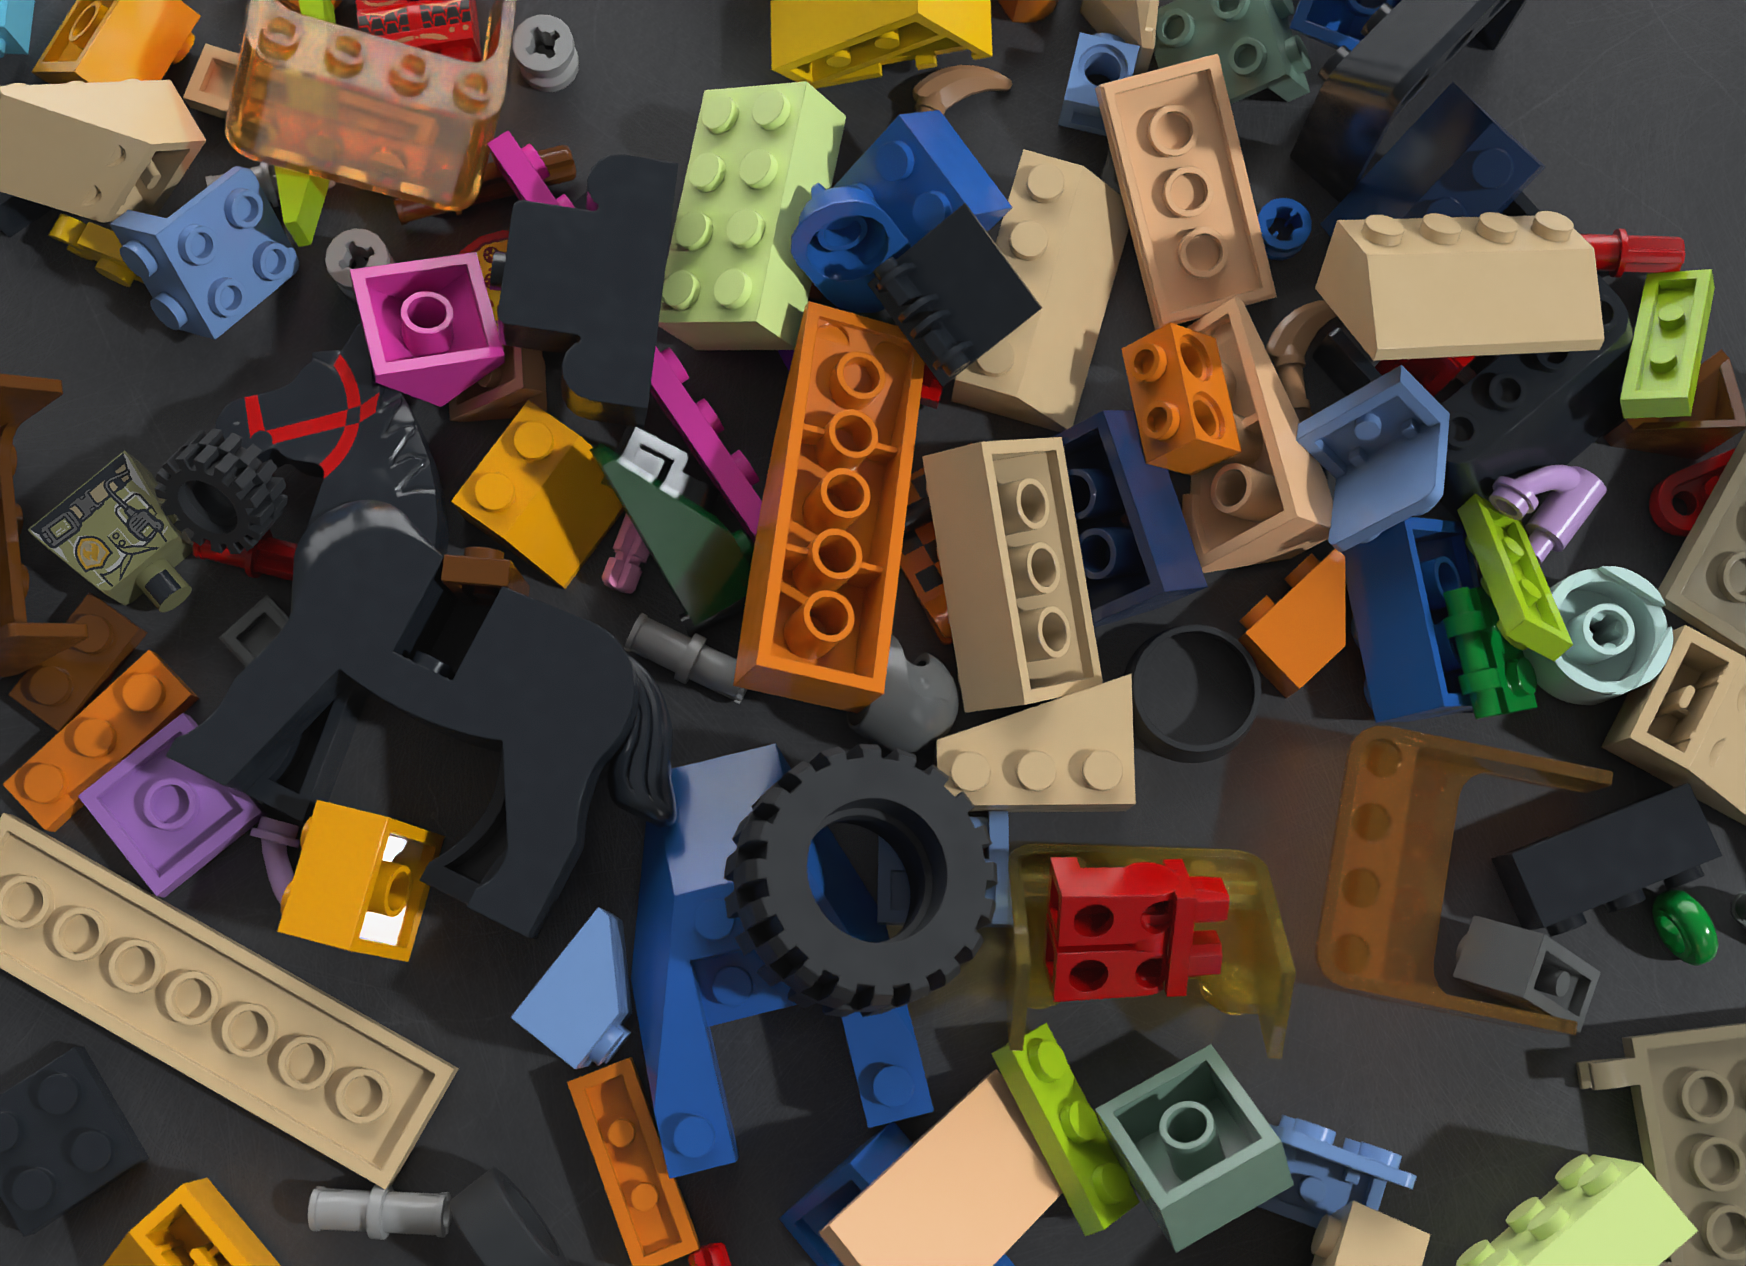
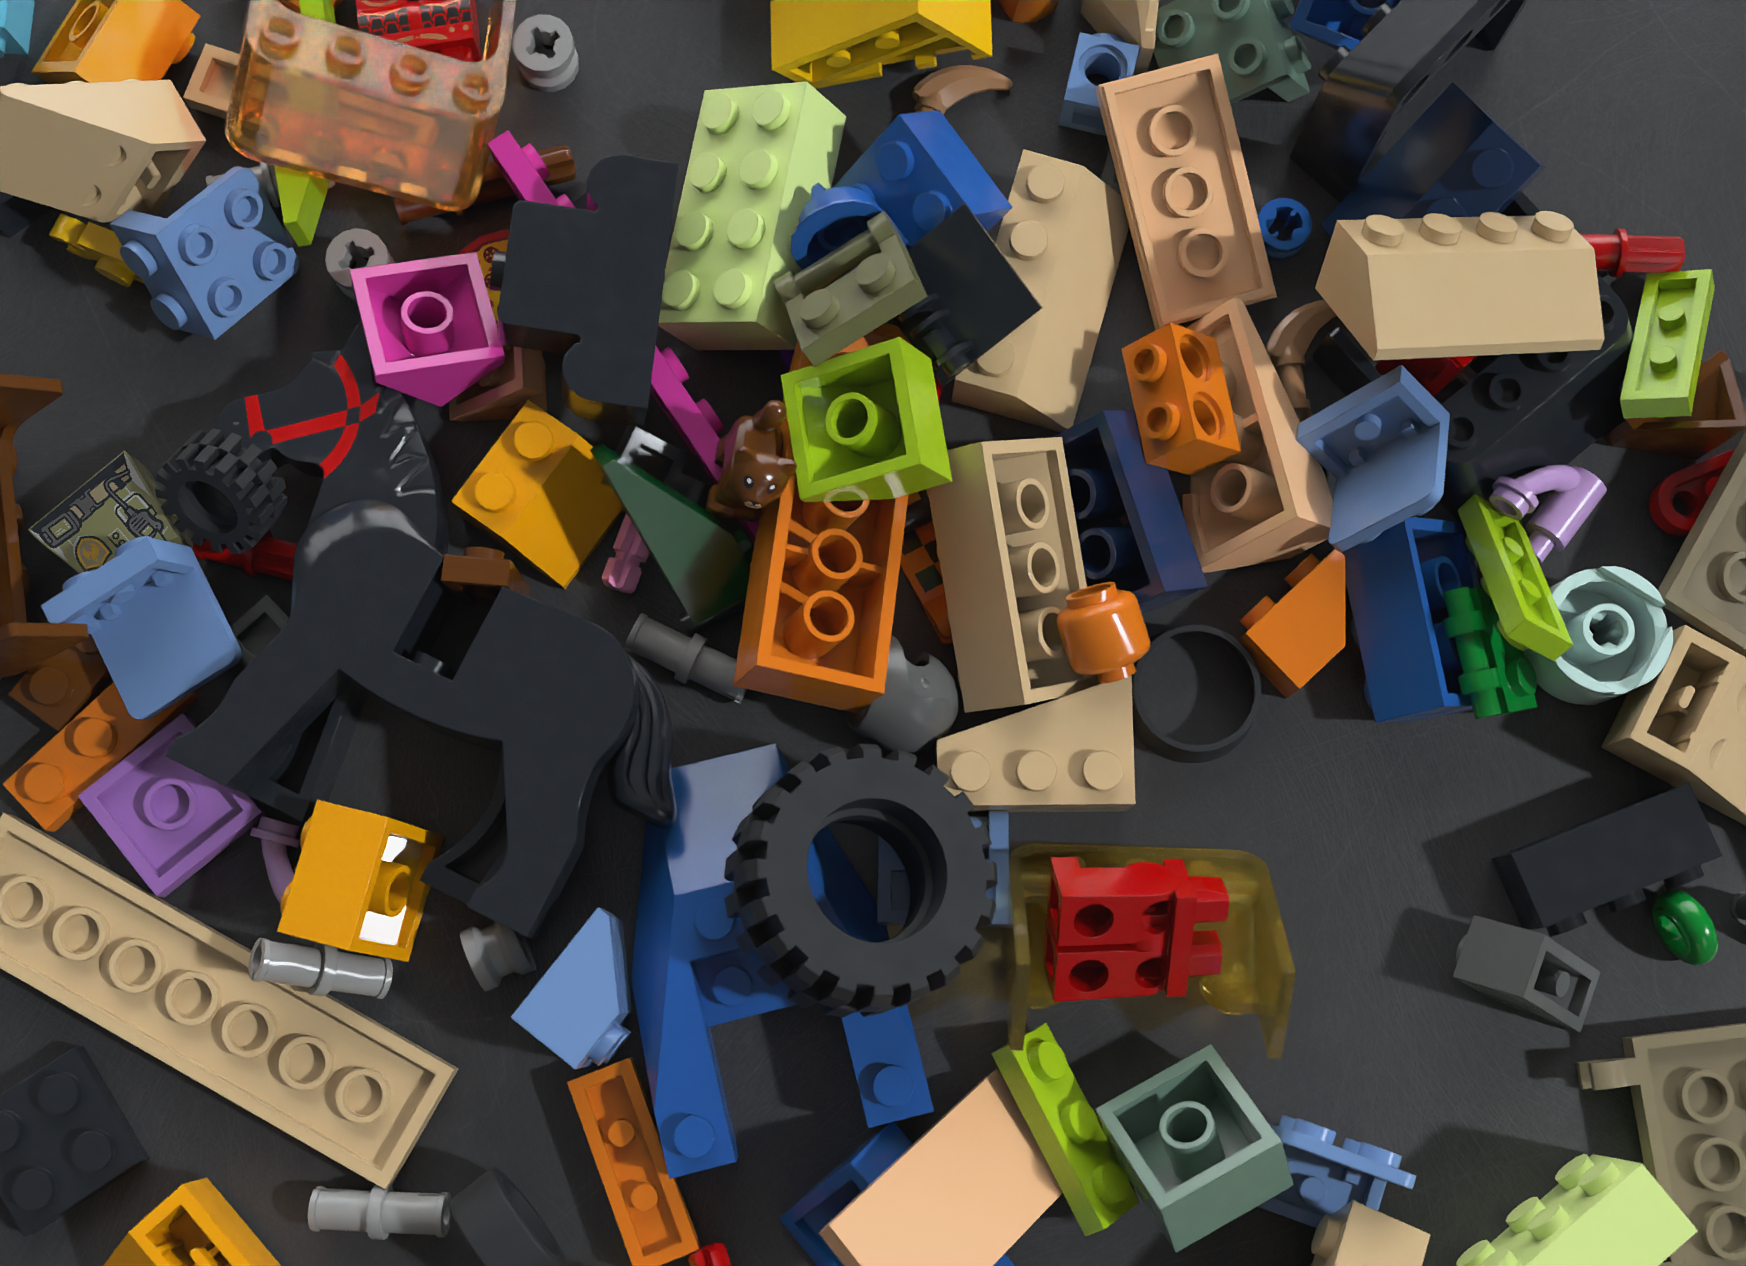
(150, 623): none -> medium blue bracket
(320, 969): none -> light grey pin
(496, 953): none -> light grey wheel
(751, 465): none -> reddish brown animal
(857, 302): none -> olive plate
(866, 425): none -> lime slope
(1103, 632): none -> orange head
(1394, 863): clear orange windscreen -> none

